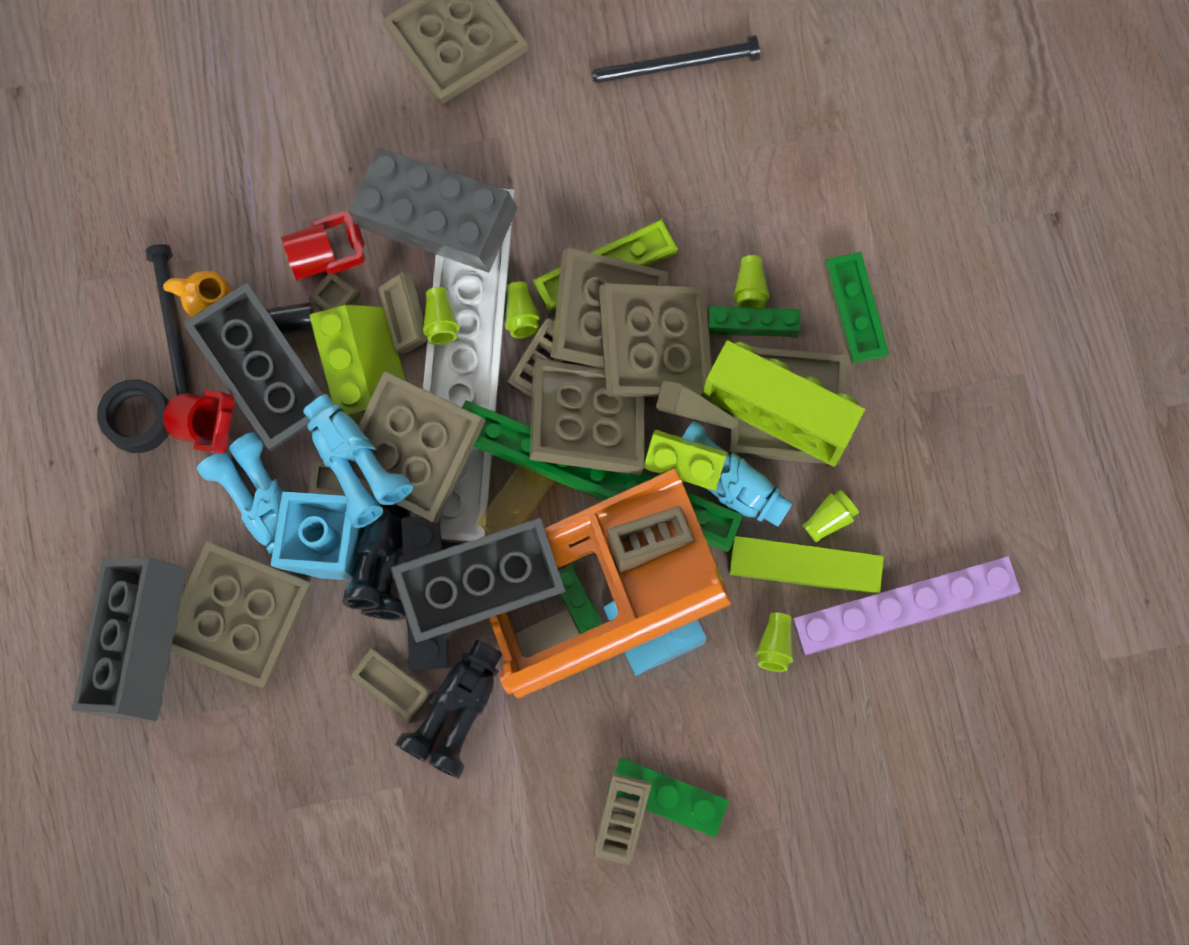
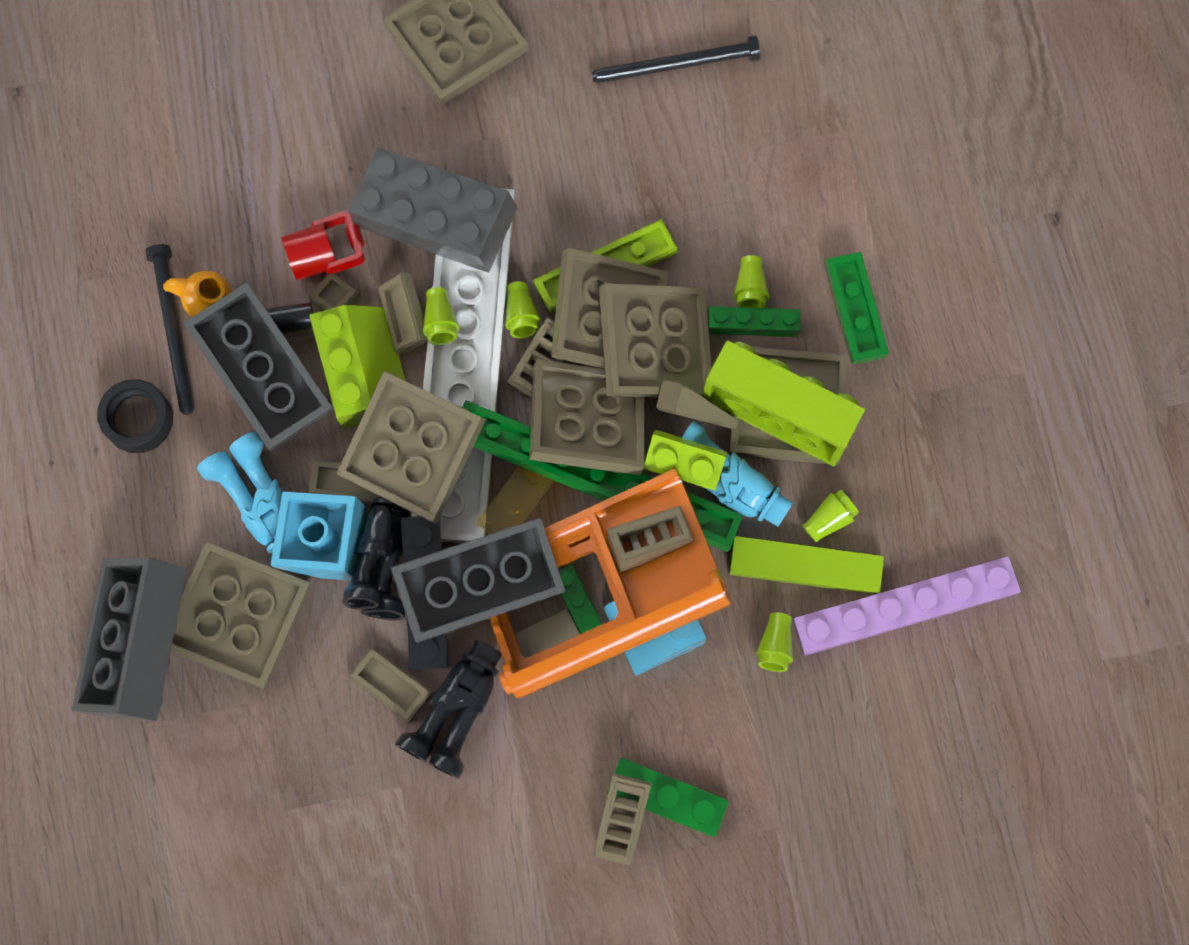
(200, 419): red piece -> none
(340, 441): medium azure piece -> none

